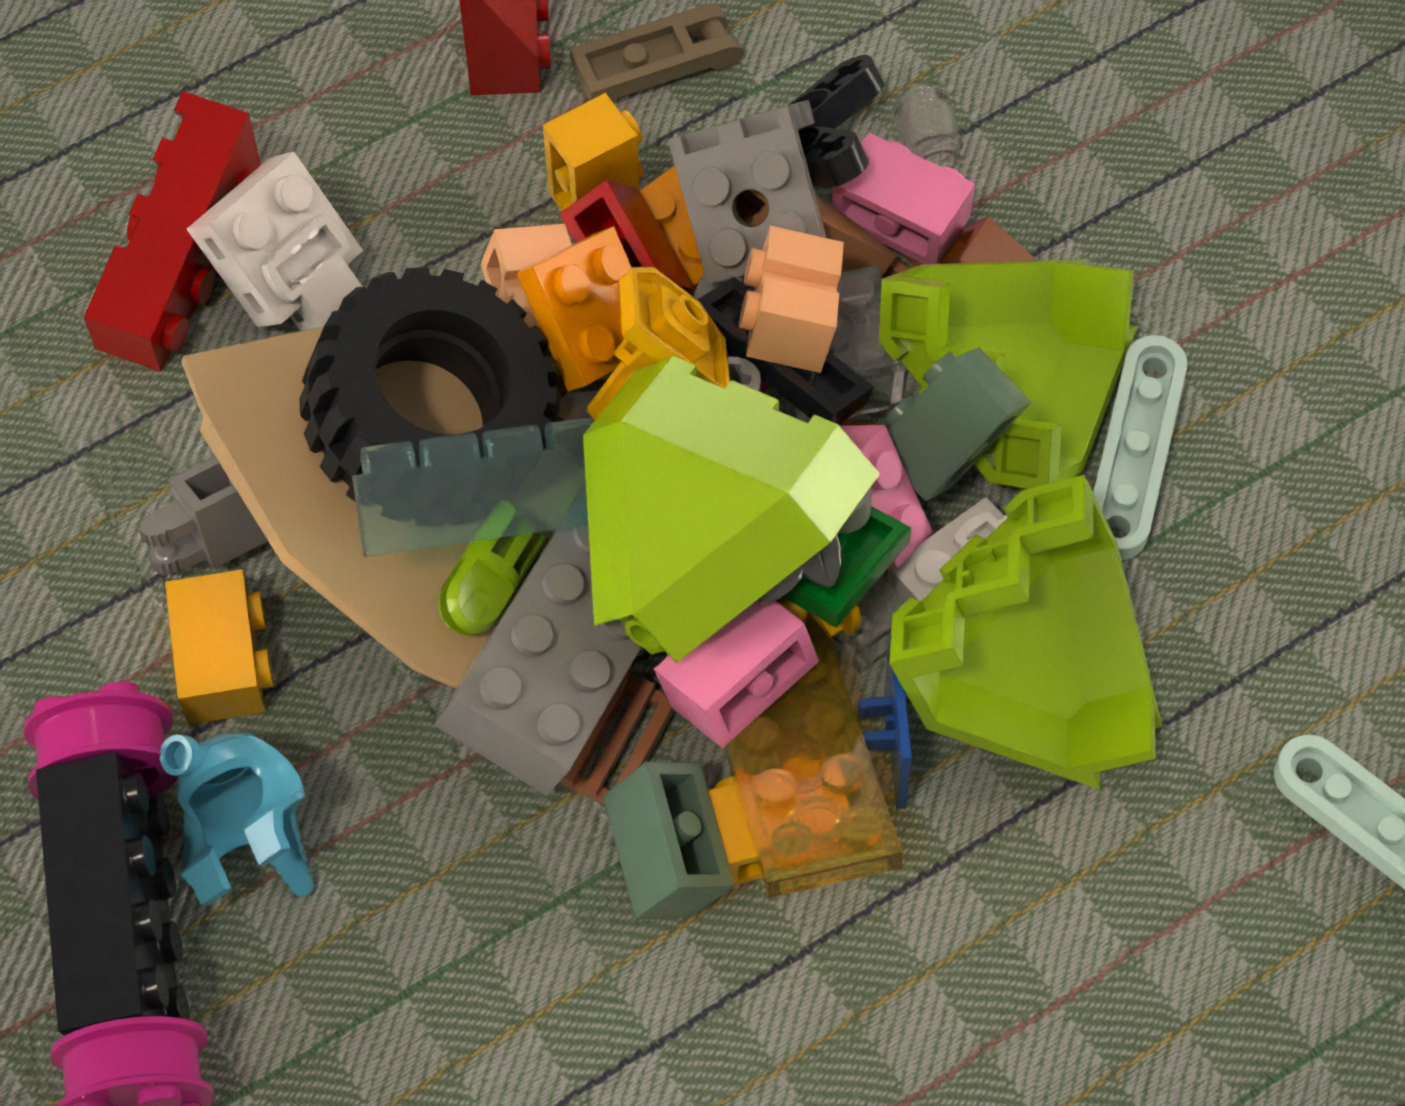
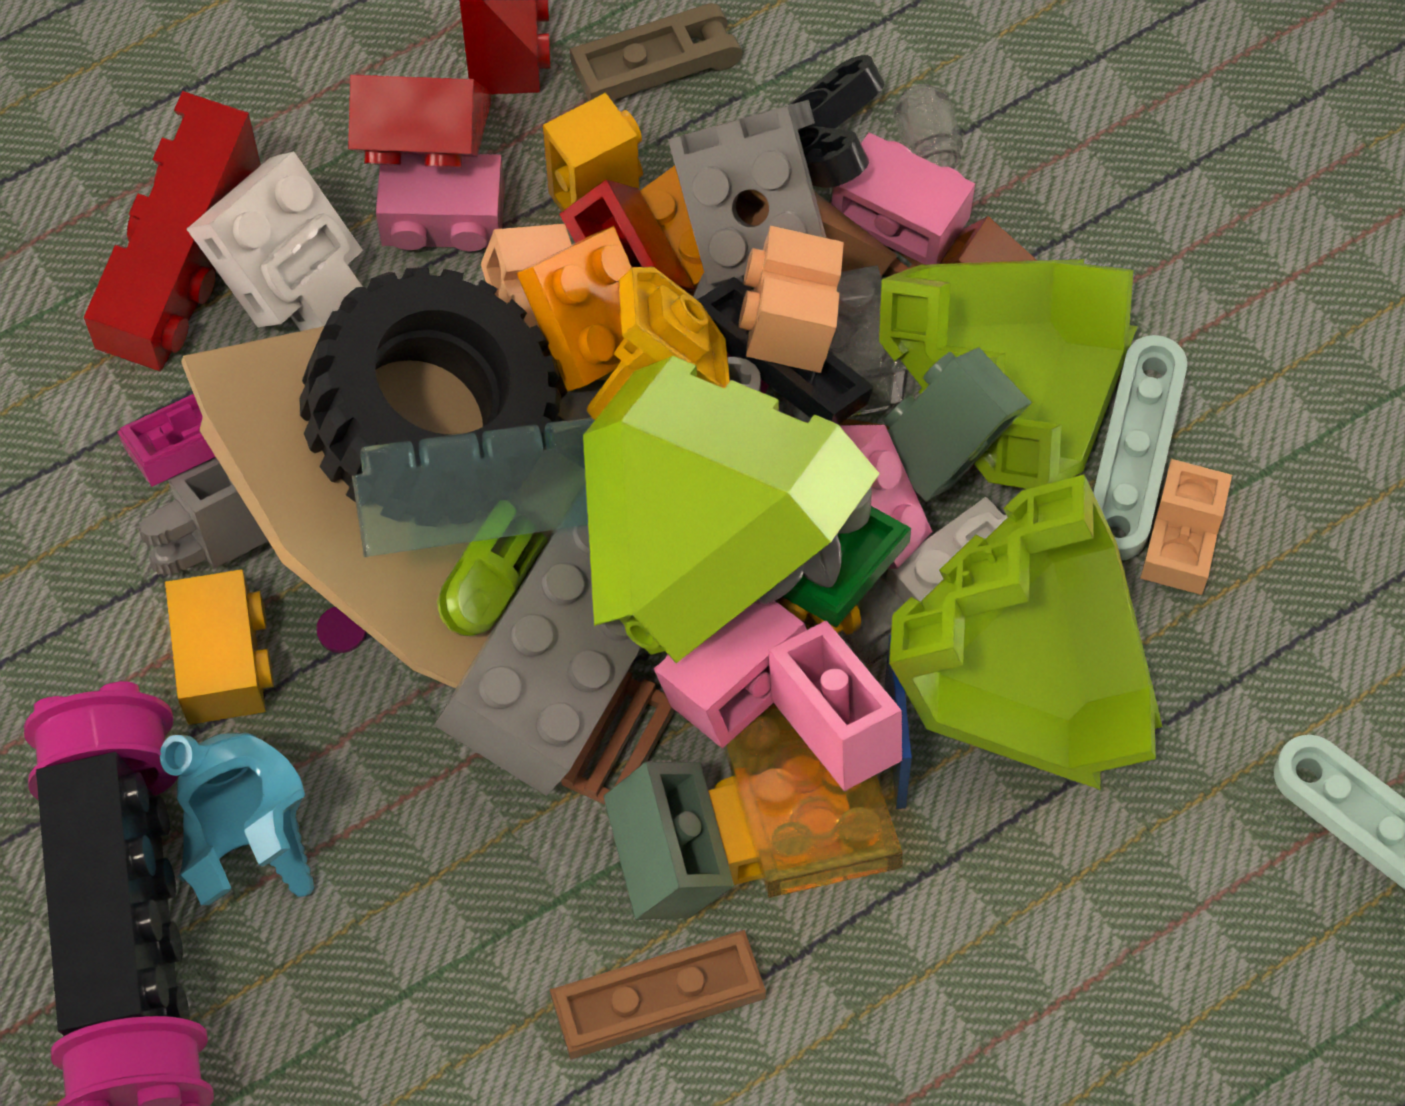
(167, 441): none -> dark pink piece
(339, 632): none -> magenta piece
(416, 118): none -> red slope
(440, 204): none -> bright pink brick
(657, 994): none -> medium nougat tile
(836, 705): none -> bright pink brick
(1186, 527): none -> light nougat slope

